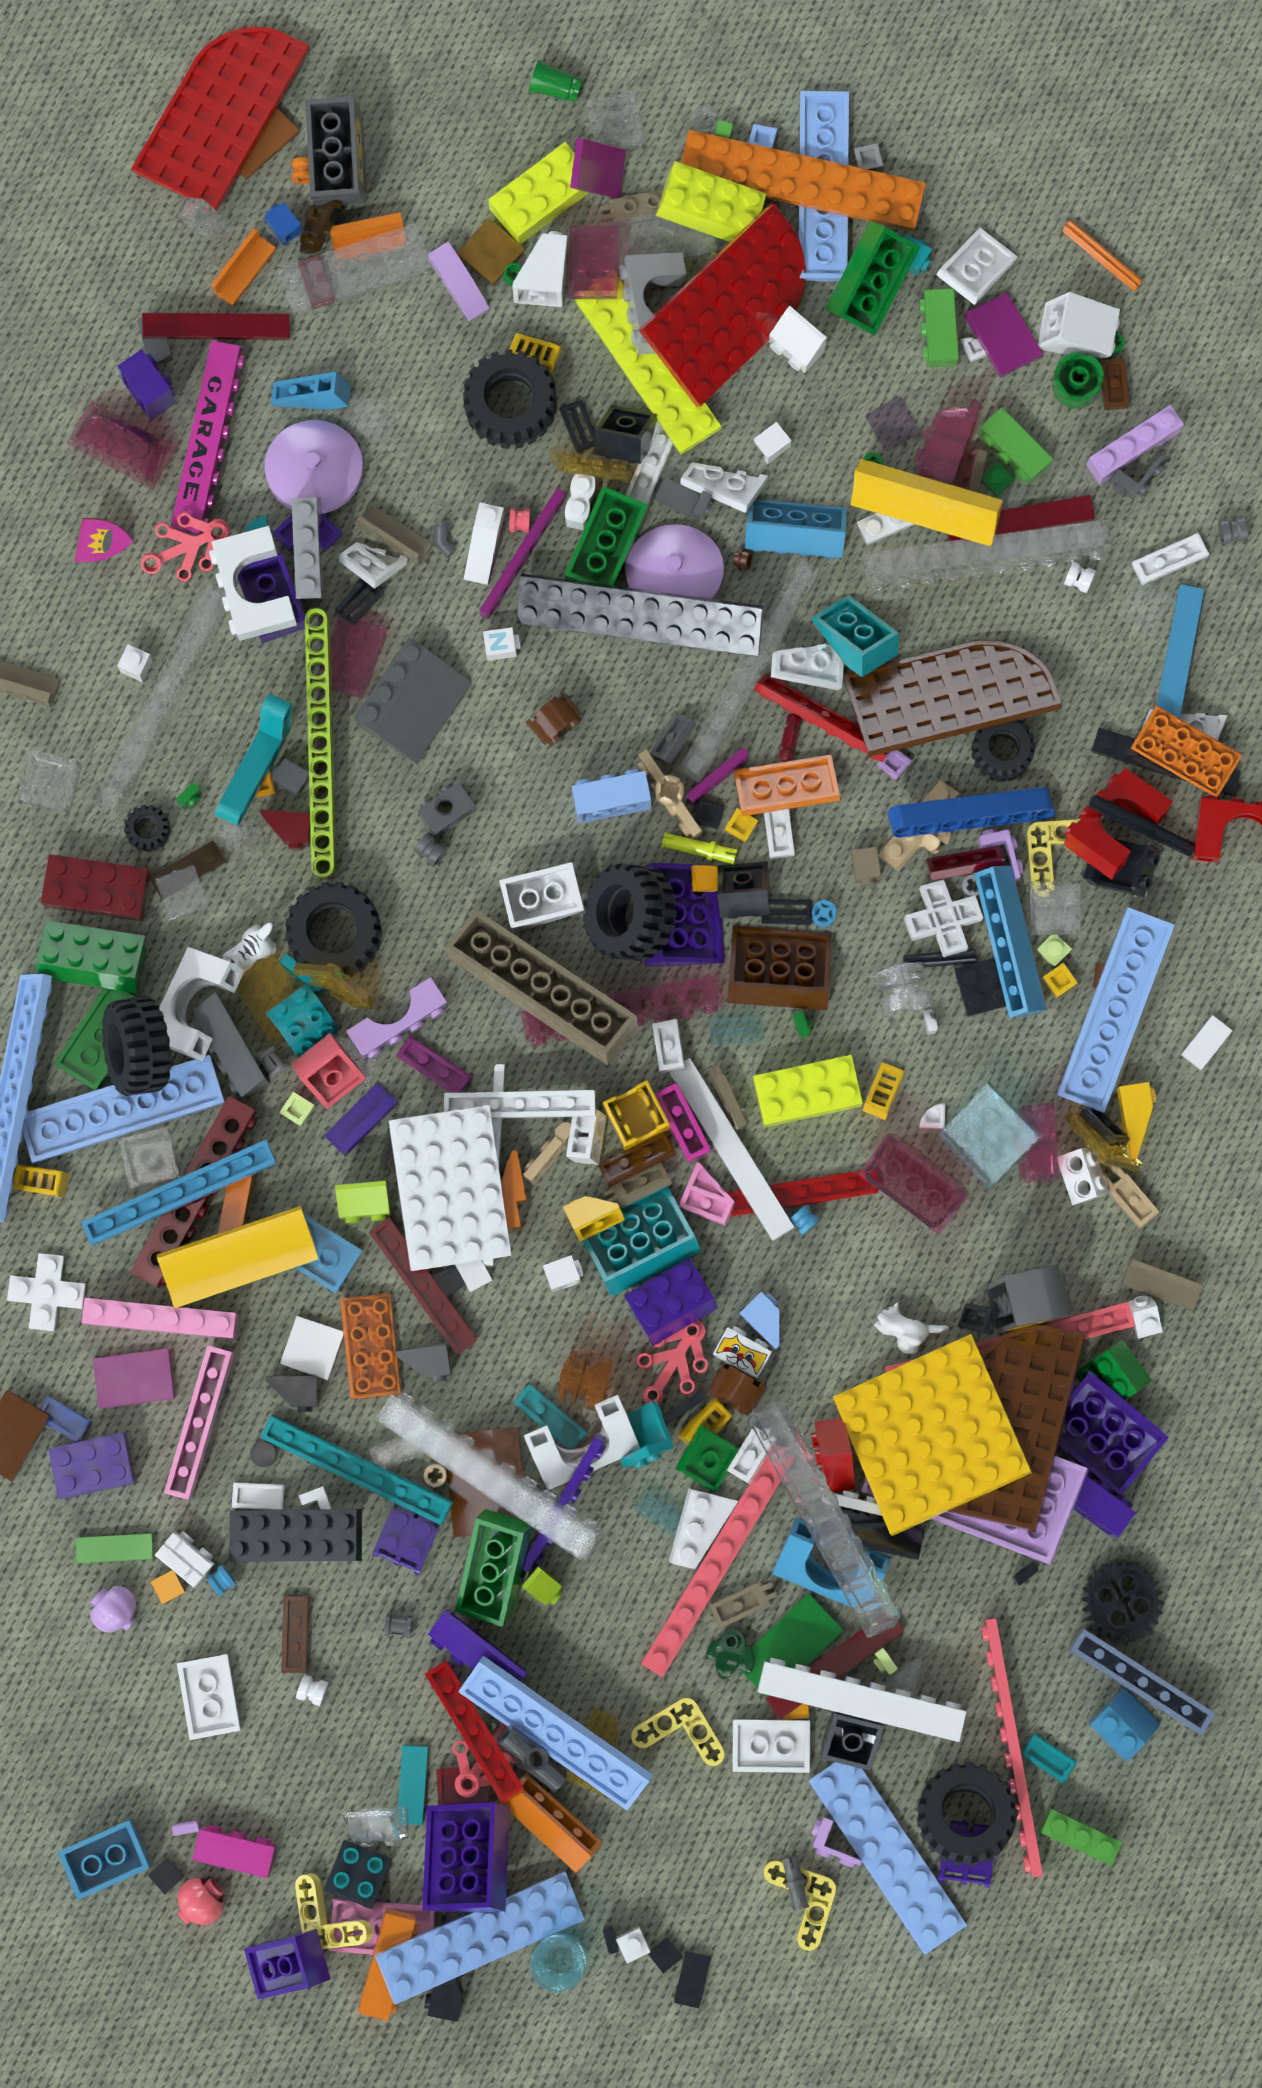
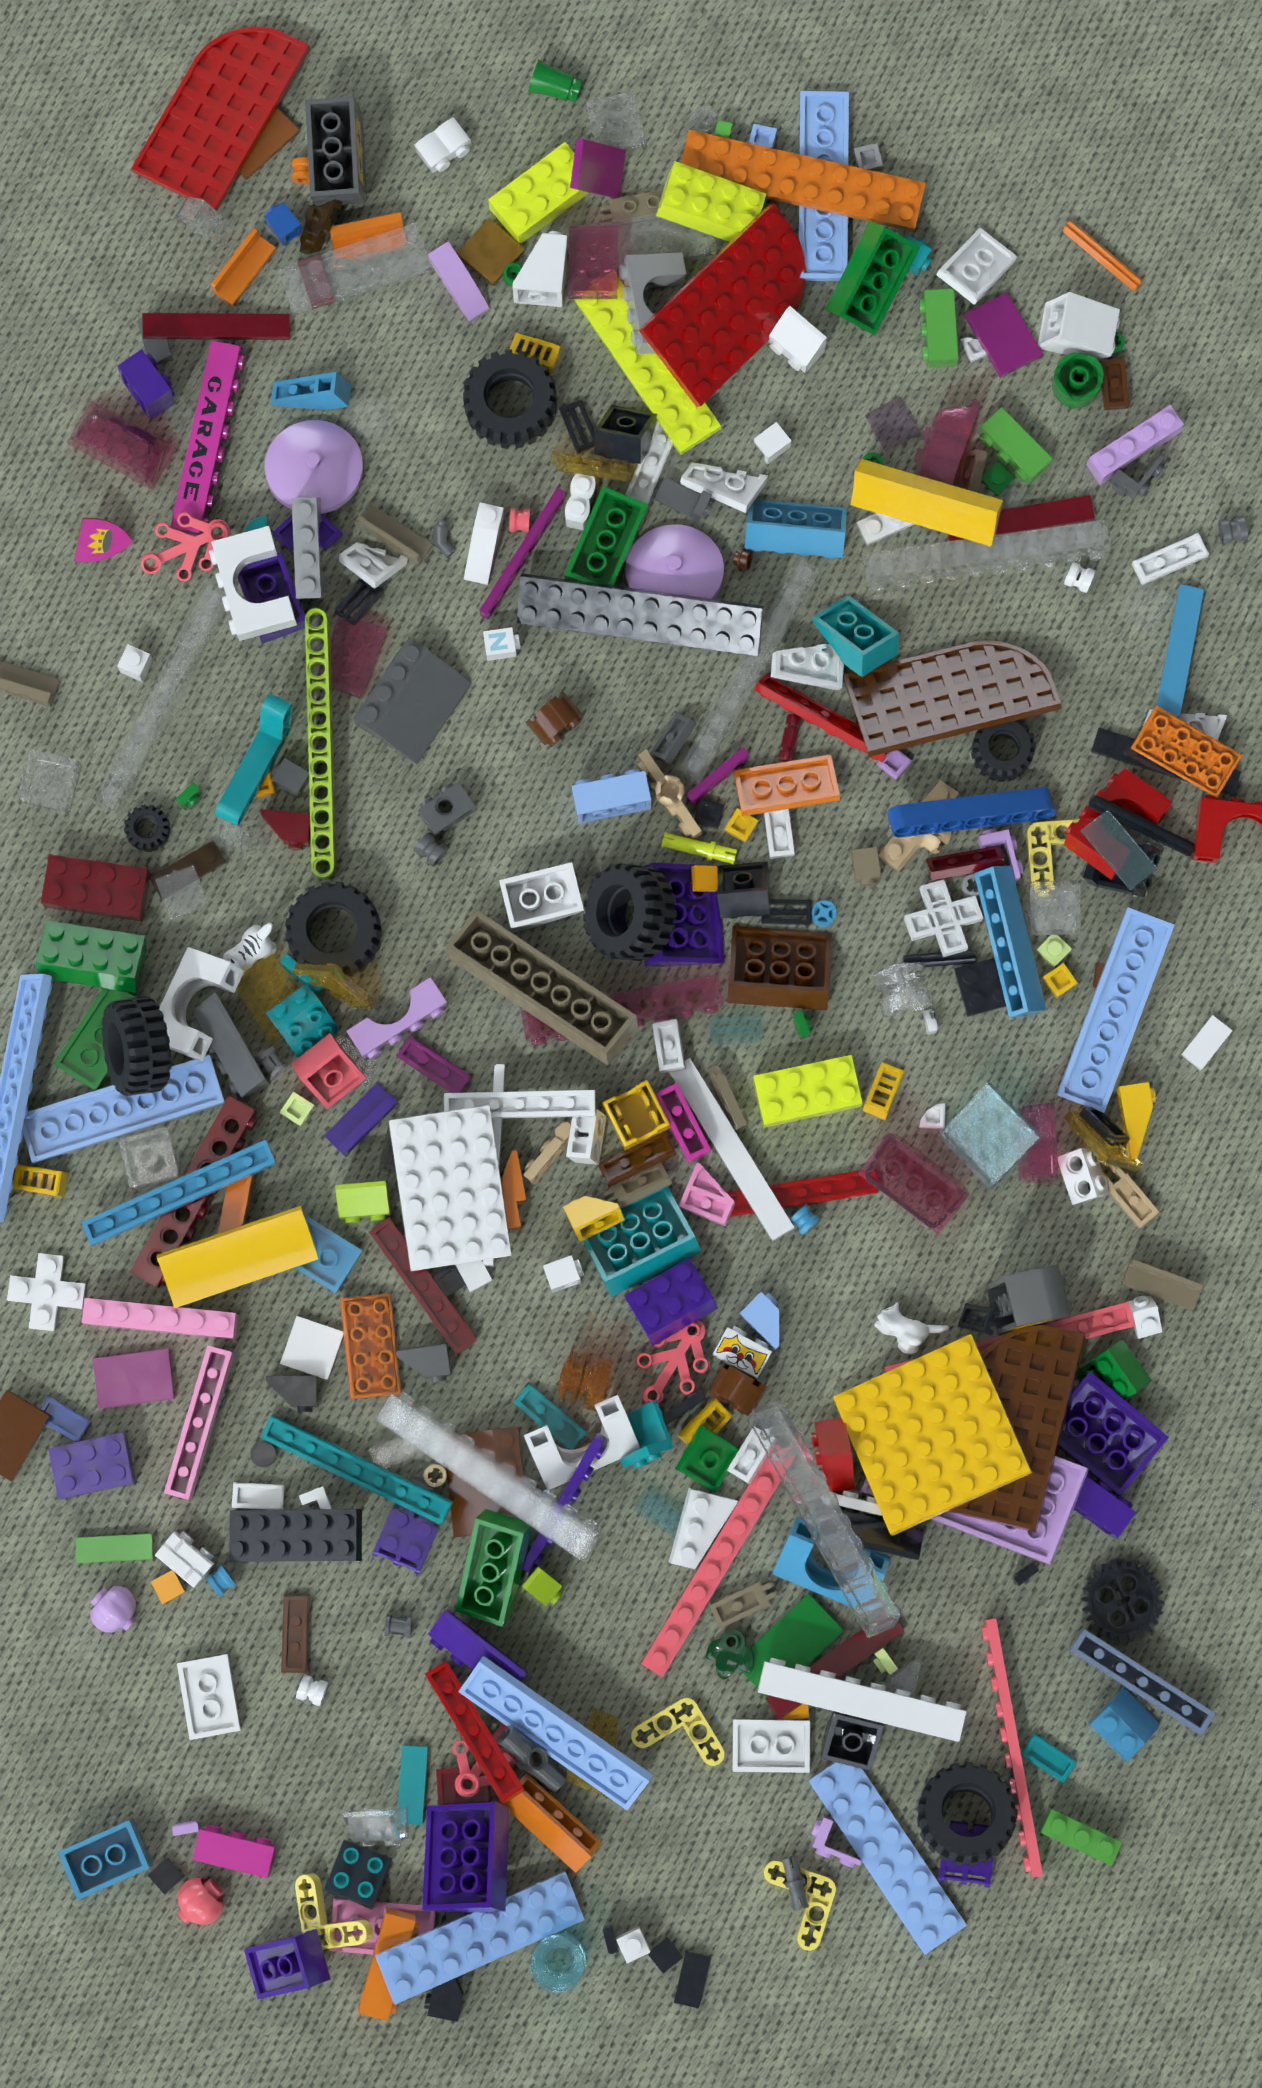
(443, 145): none -> white brick
(1118, 849): none -> clear light blue piece

